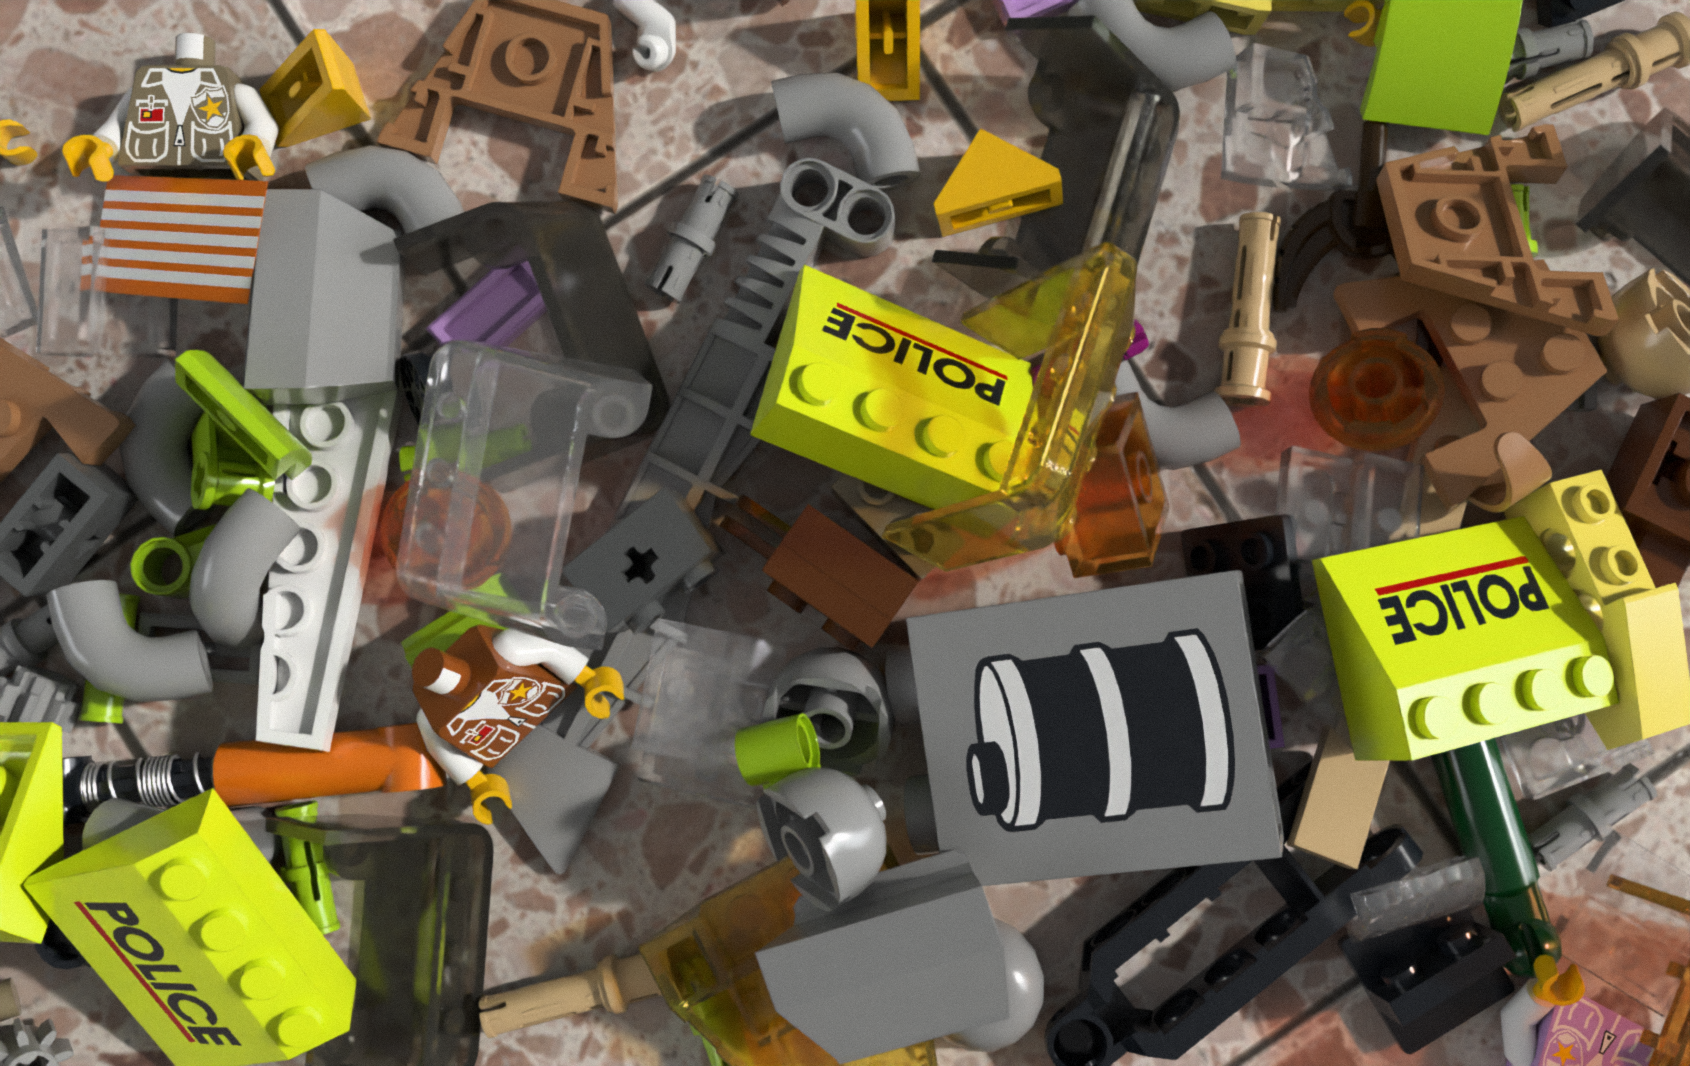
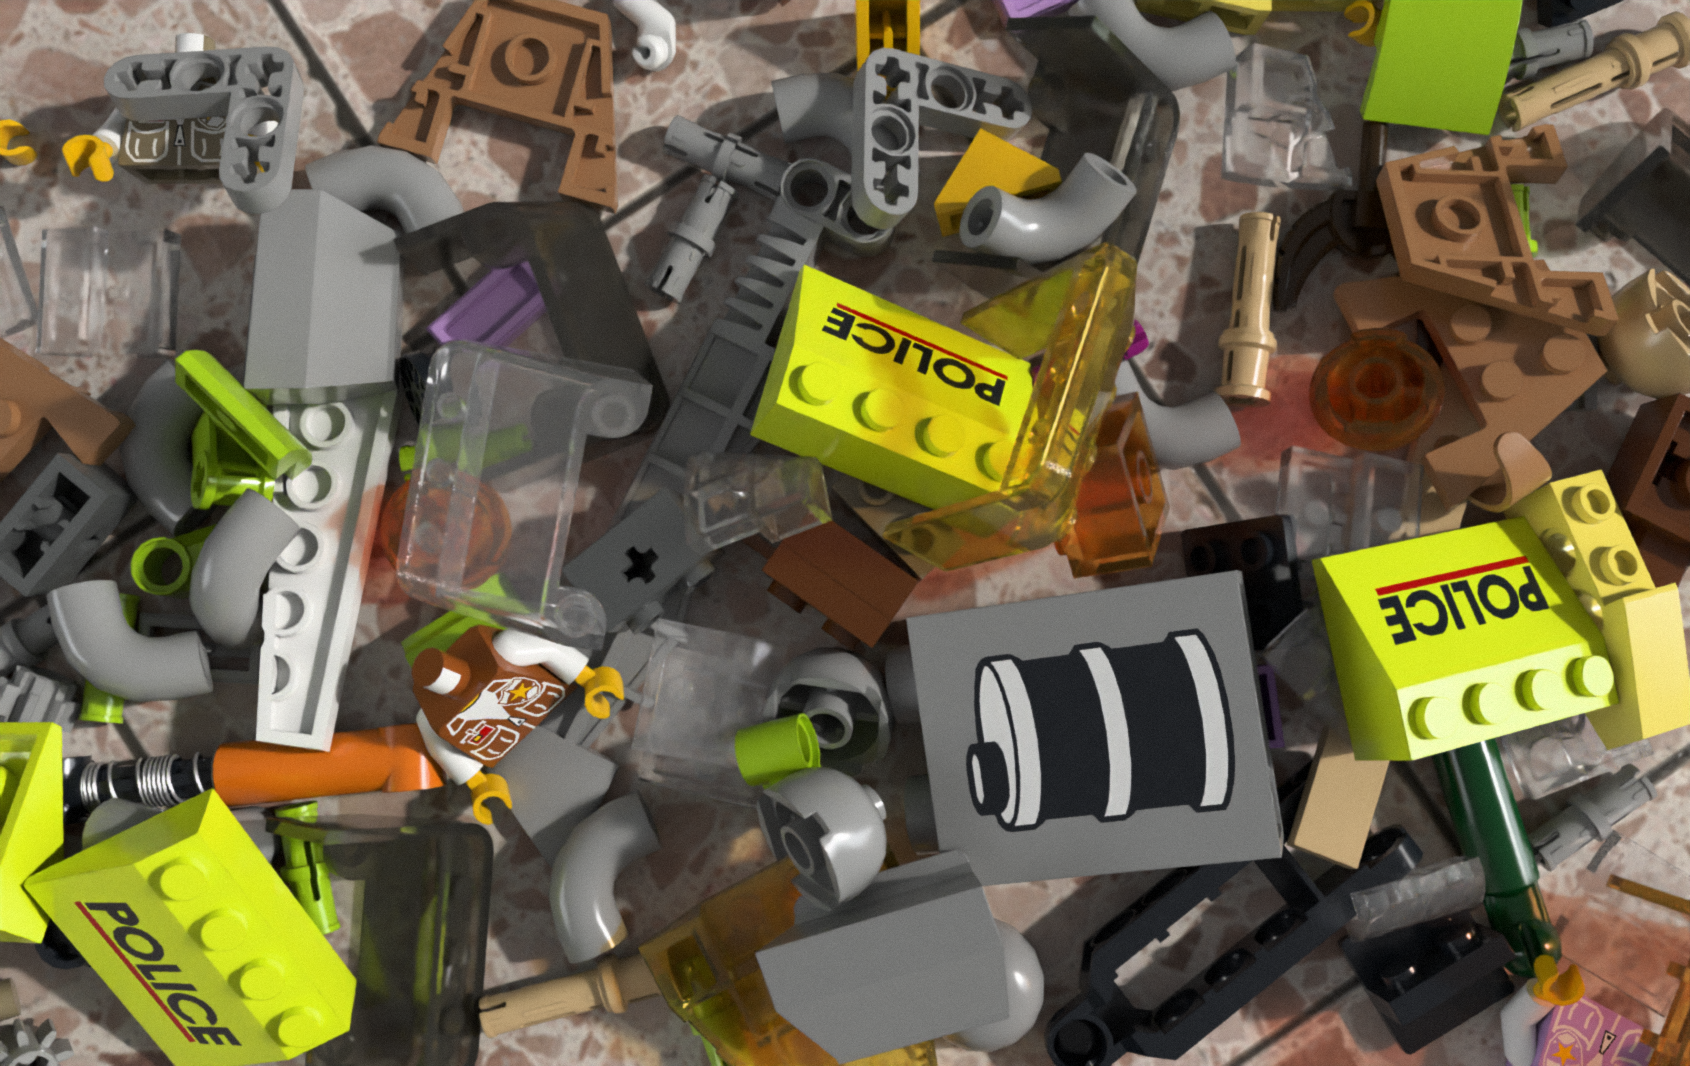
(159, 89): none -> light grey beam
(182, 236): sticker -> none
(314, 91): yellow slope -> none
(587, 873): none -> light grey cylinder
(724, 157): none -> light grey pin
(751, 493): none -> clear slope
(912, 106): none -> light grey beam
(1051, 224): none -> light grey cylinder

